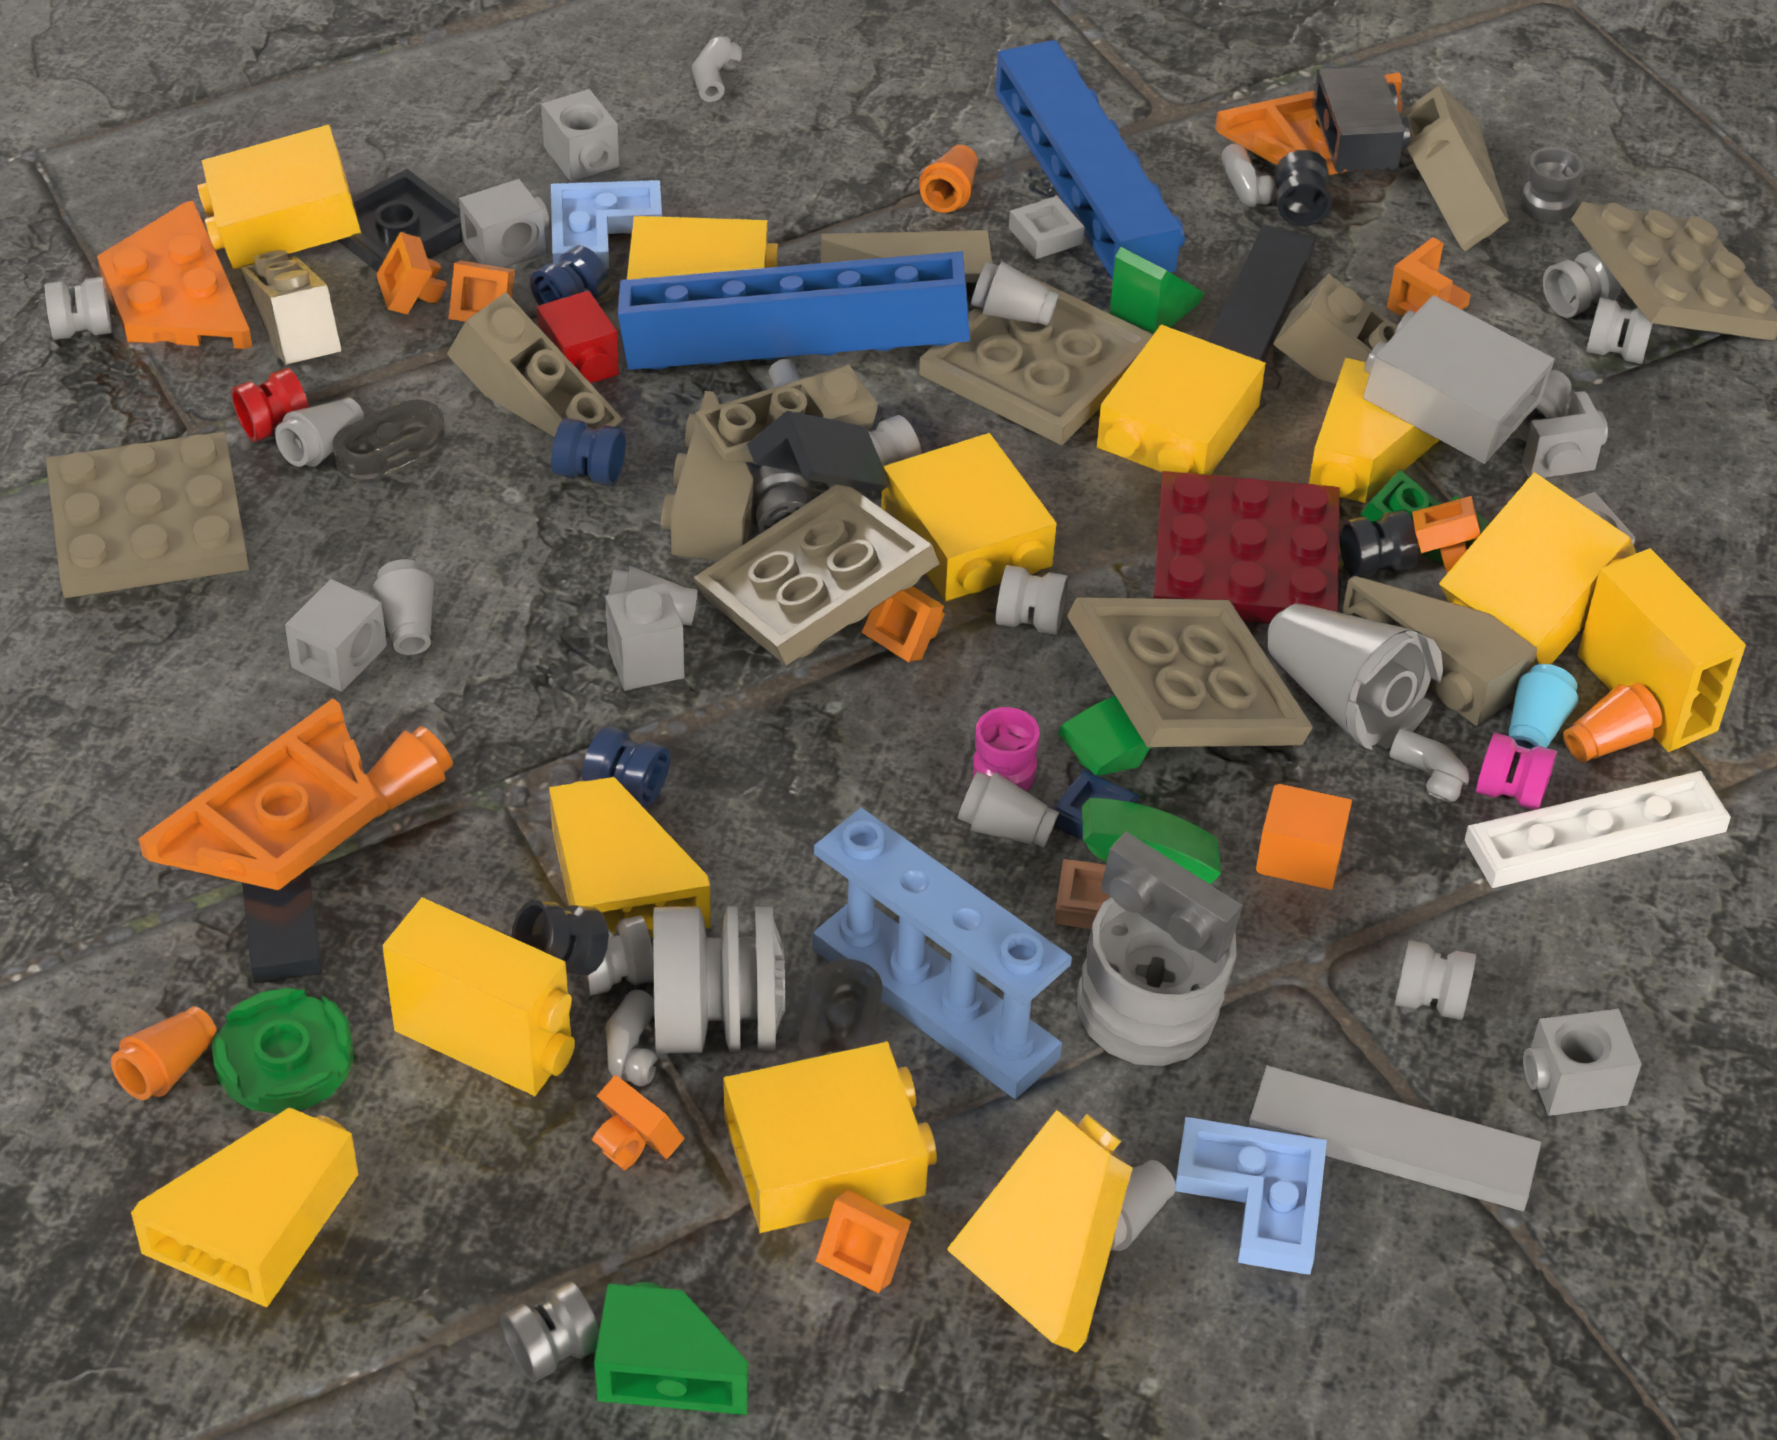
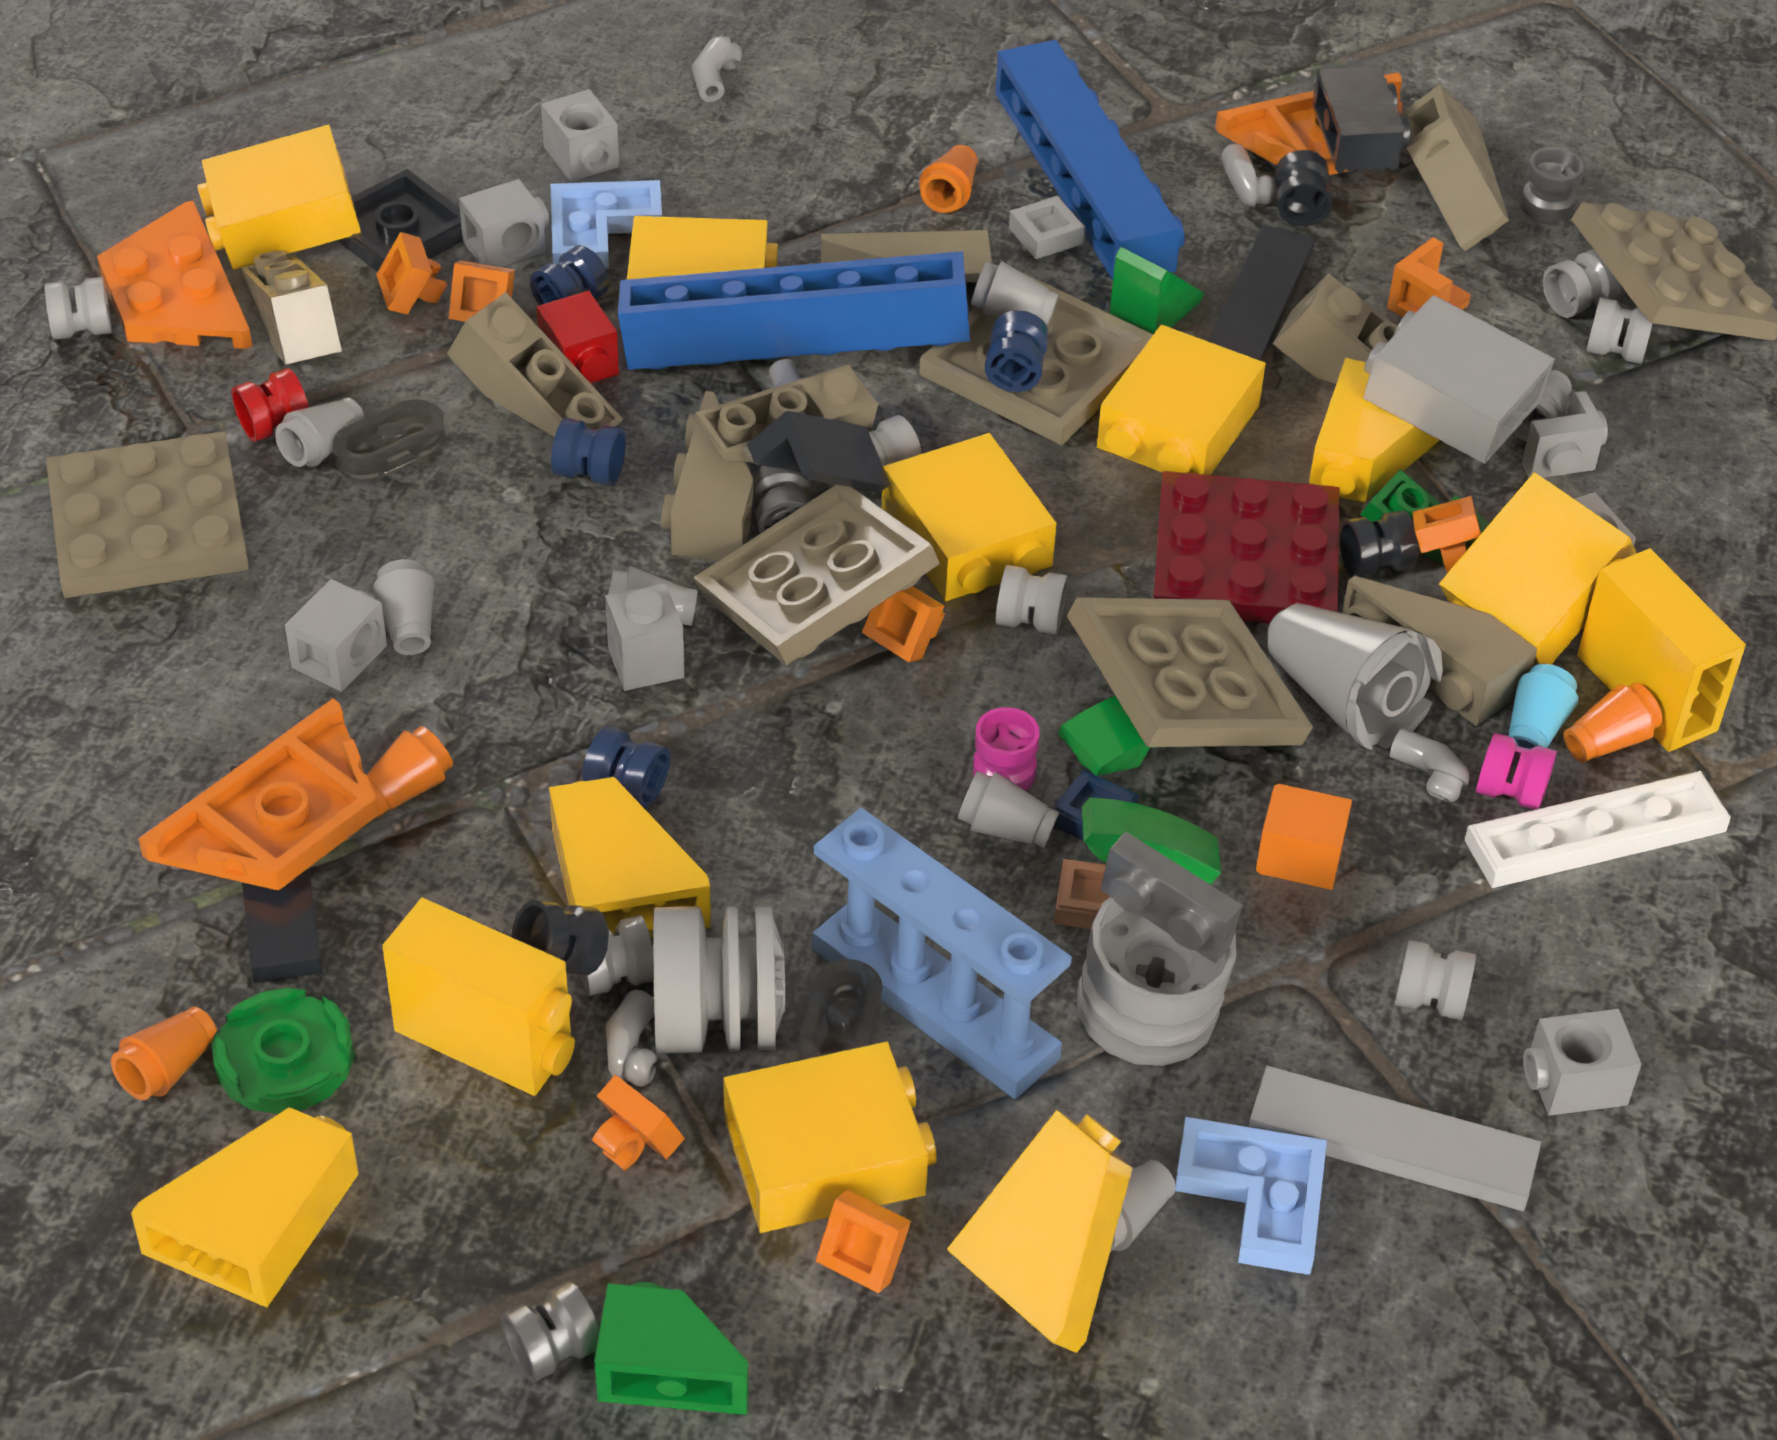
(1017, 351): none -> dark blue wheel

